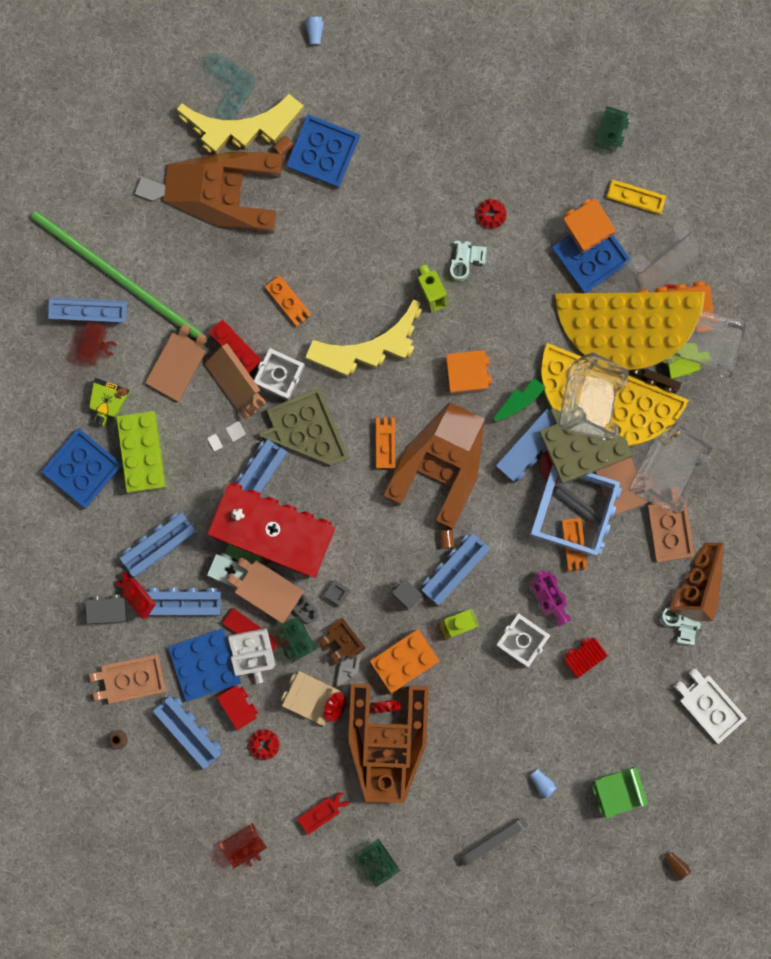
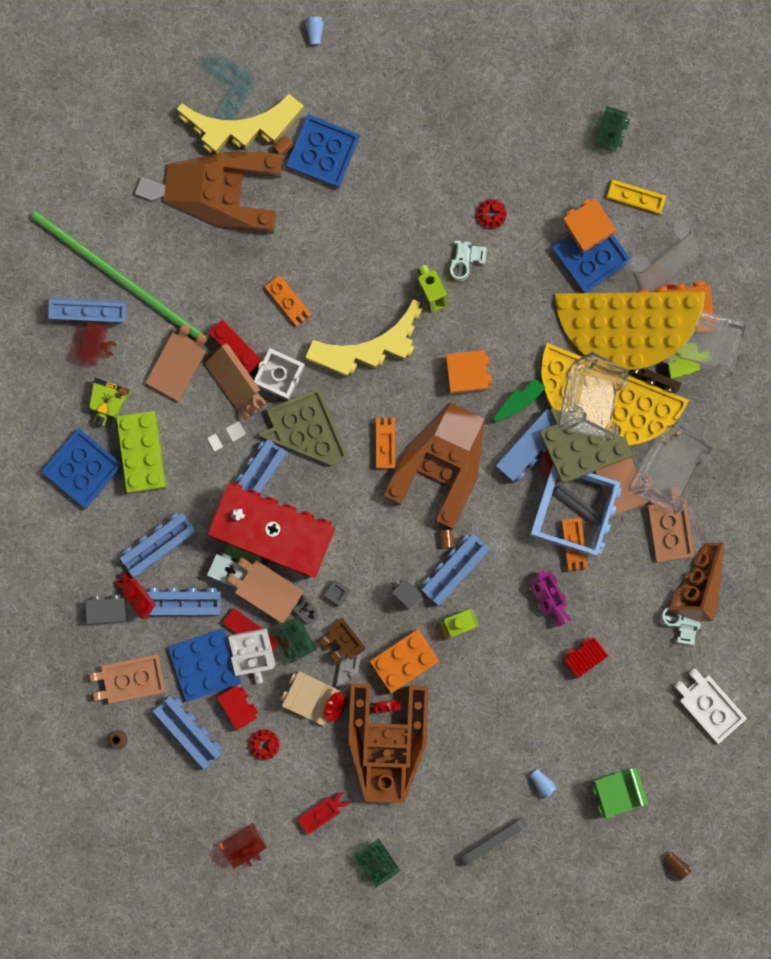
(523, 640): white brick -> none

